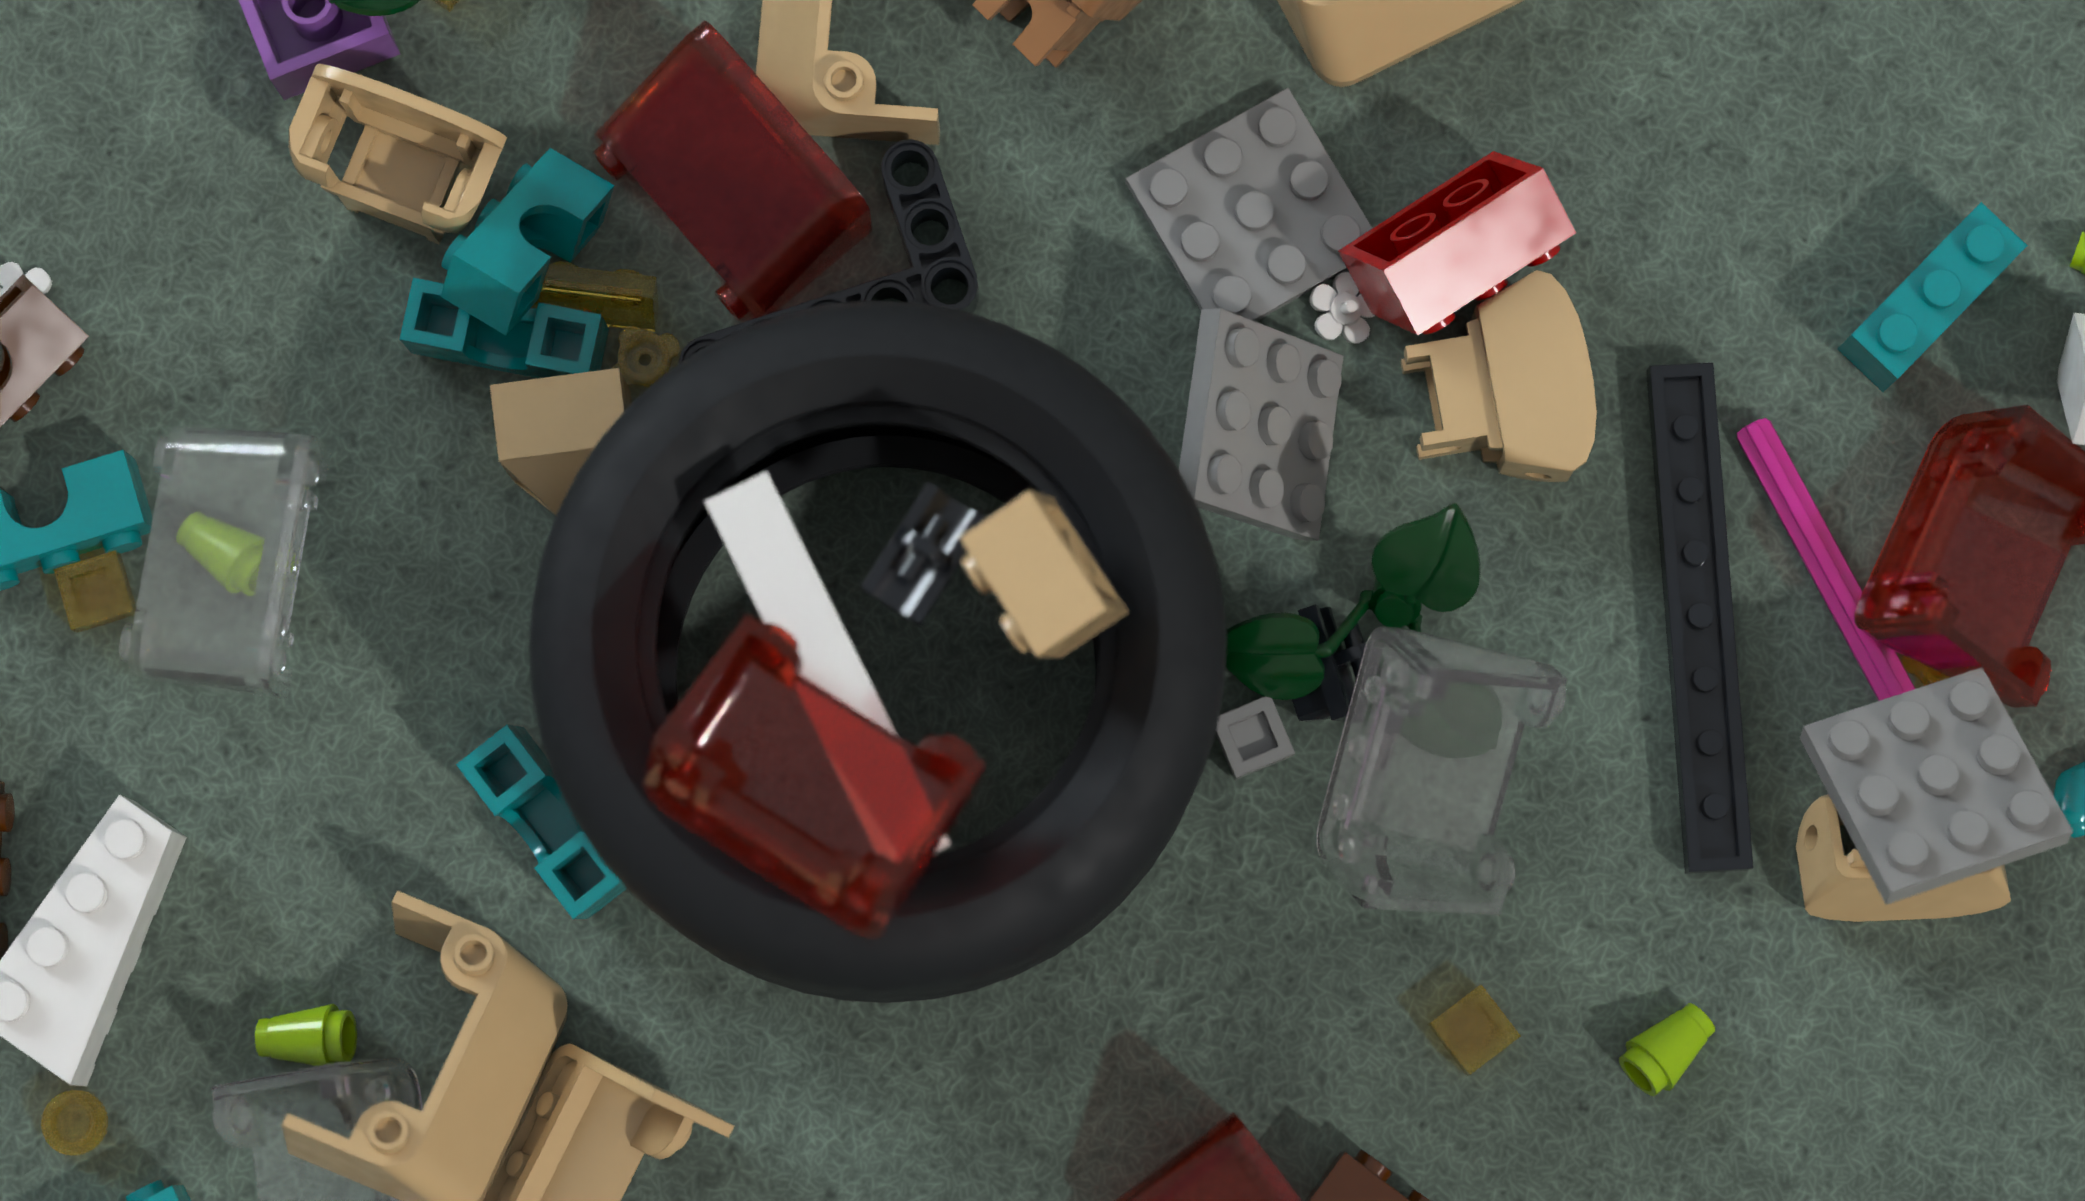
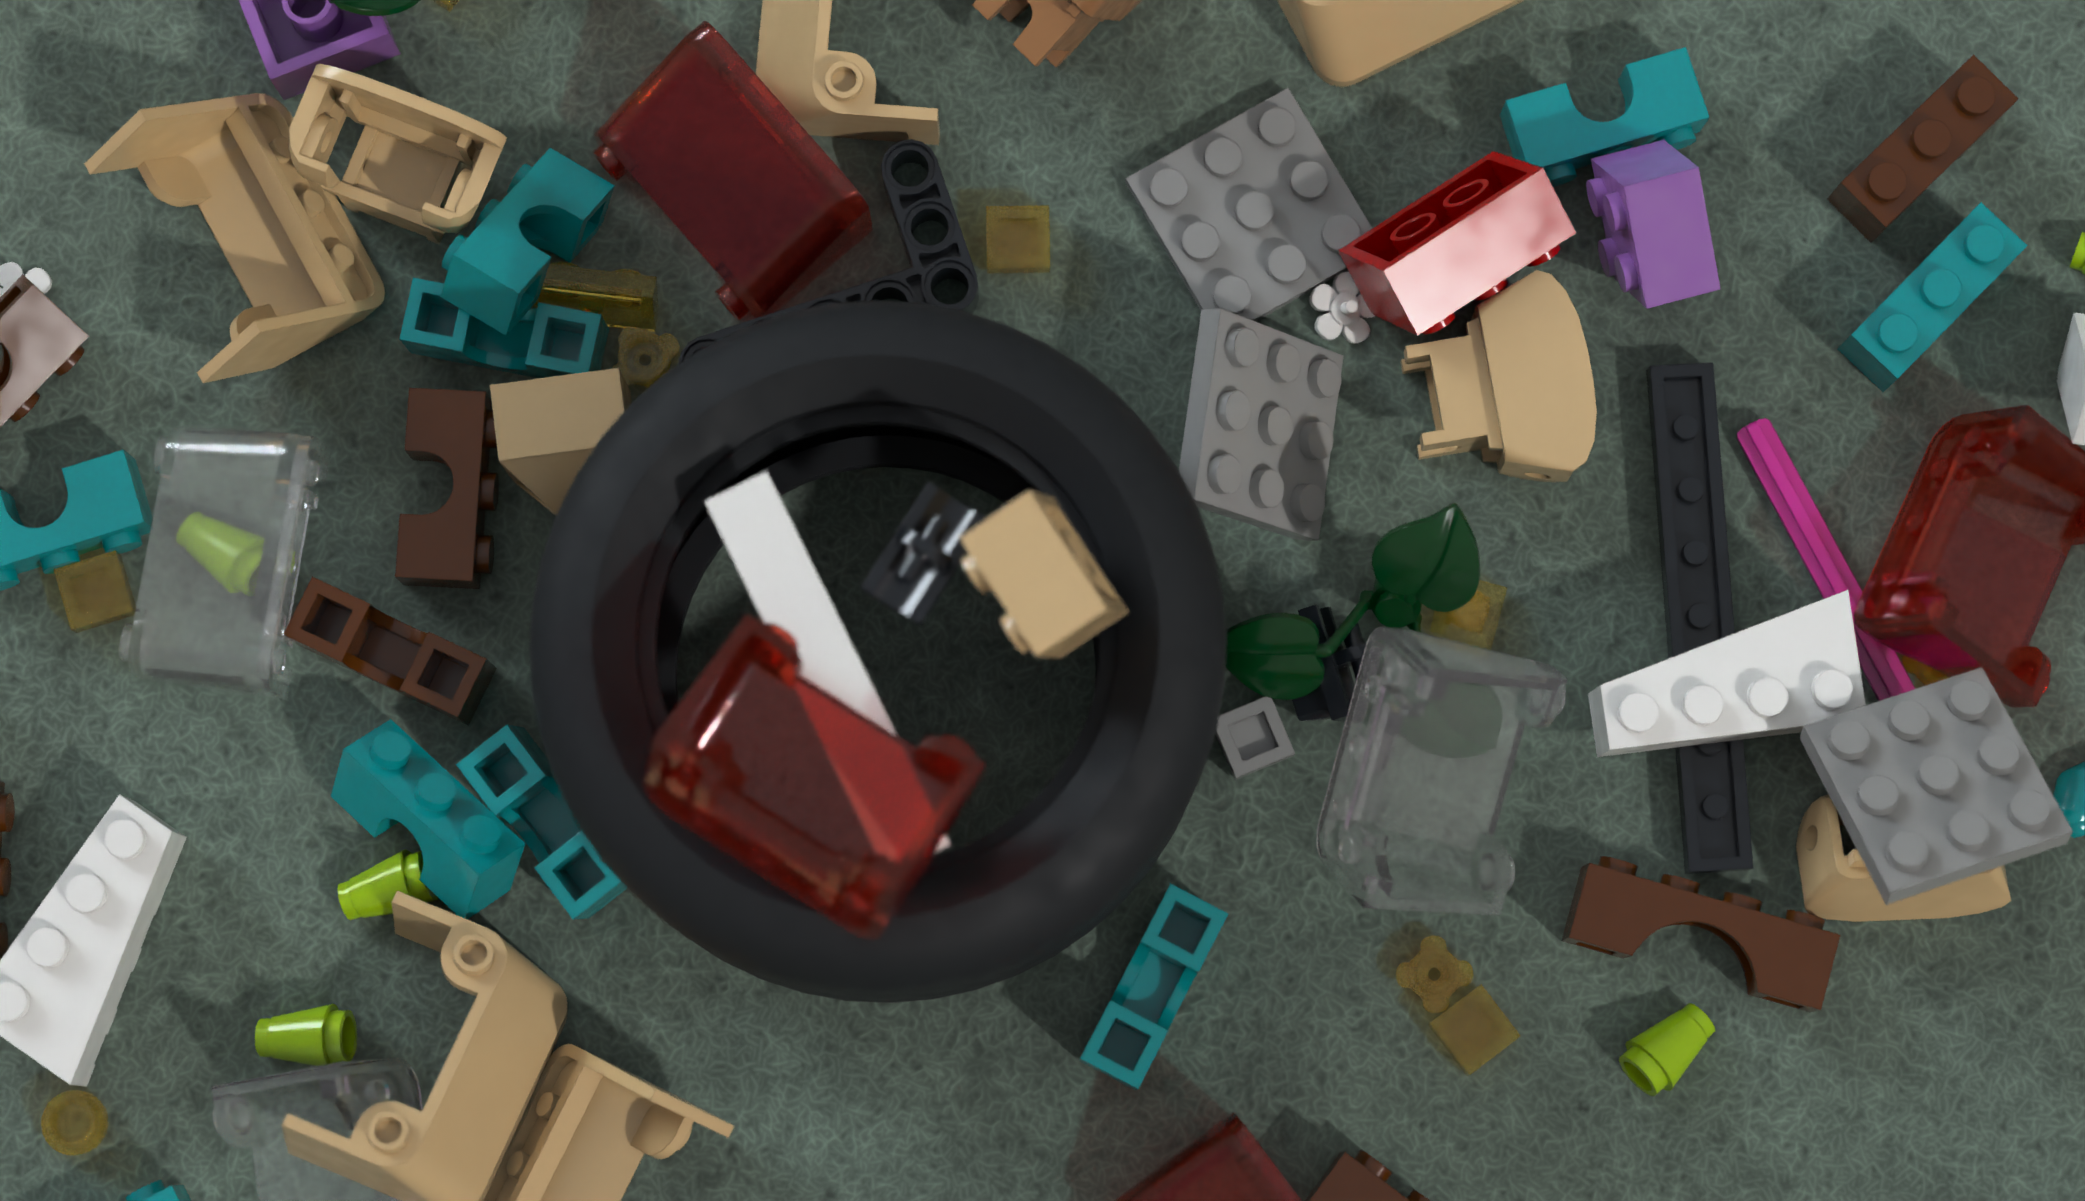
(272, 224): none -> tan windscreen
(374, 889): none -> lime cone
(390, 651): none -> reddish brown arch
(450, 543): none -> reddish brown arch
(463, 845): none -> teal arch
(1018, 239): none -> clear yellow plate
(1153, 987): none -> teal arch
(1453, 973): none -> clear yellow plate
(1475, 621): none -> clear yellow plate
(1653, 224): none -> medium lavender brick
(1659, 105): none -> teal arch
(1737, 687): none -> white wedge
(1780, 957): none -> reddish brown arch
(1922, 148): none -> reddish brown arch

